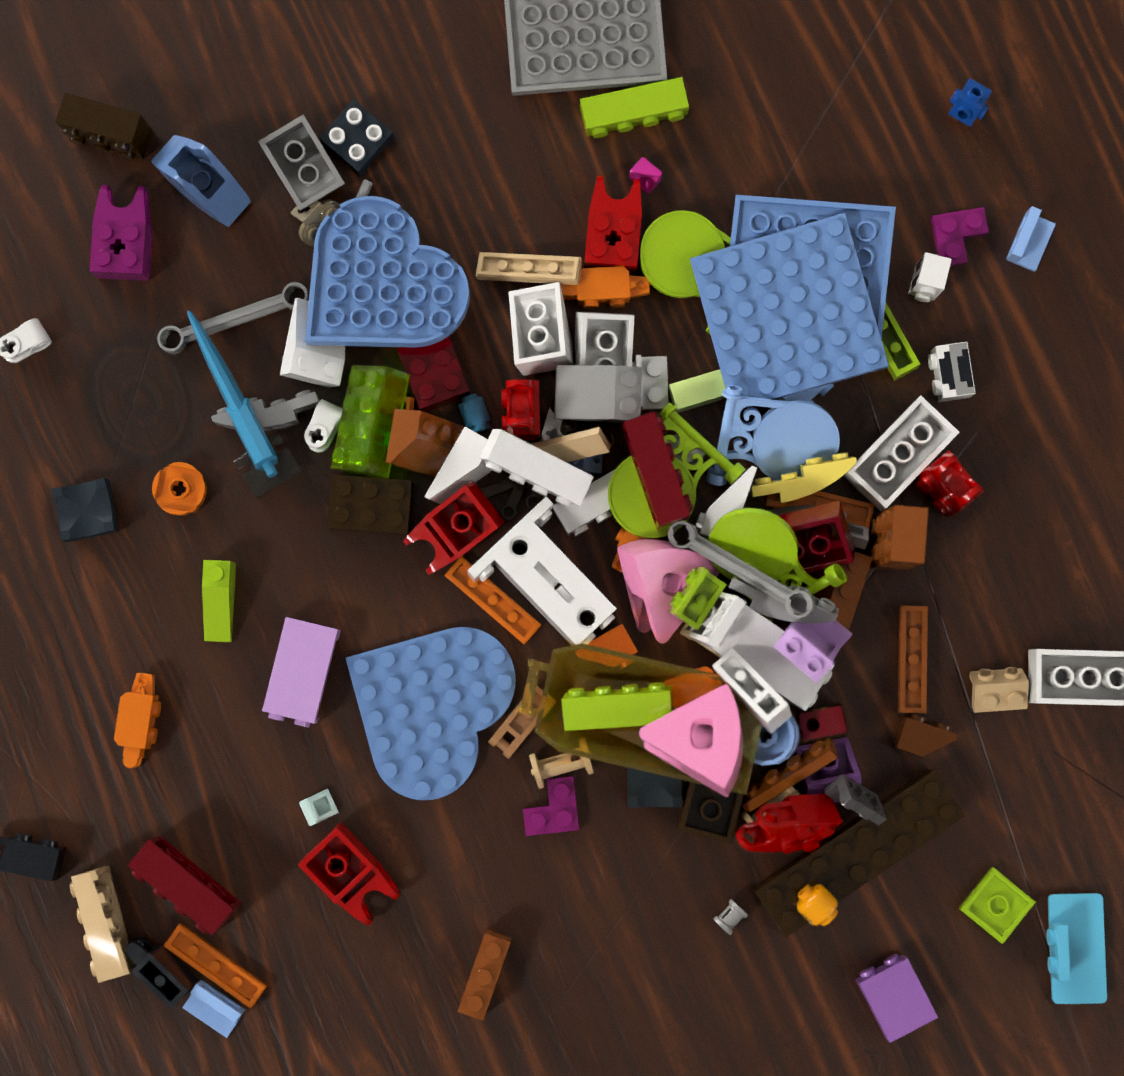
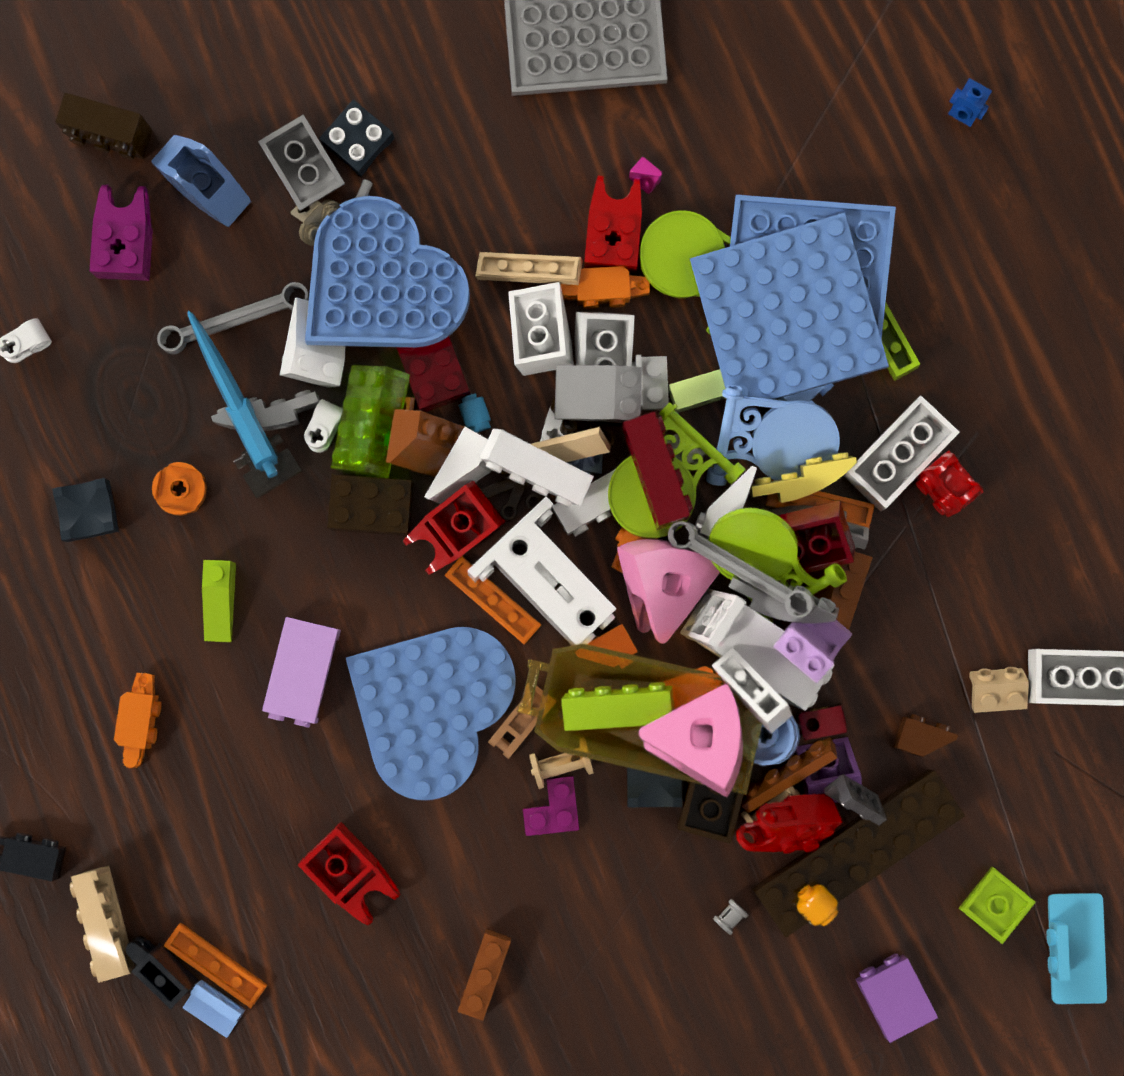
(184, 885): dark red brick -> none
(318, 807): light aqua slope -> none
(523, 409): red brick -> none
(634, 107): lime brick -> none
(697, 597): lime bracket -> none
(899, 538): dark orange brick -> none
(912, 659): dark orange plate -> none
(929, 277): white brick -> none
(951, 372): brick -> none
(953, 228): magenta plate -> none
(1030, 240): light blue panel -> none

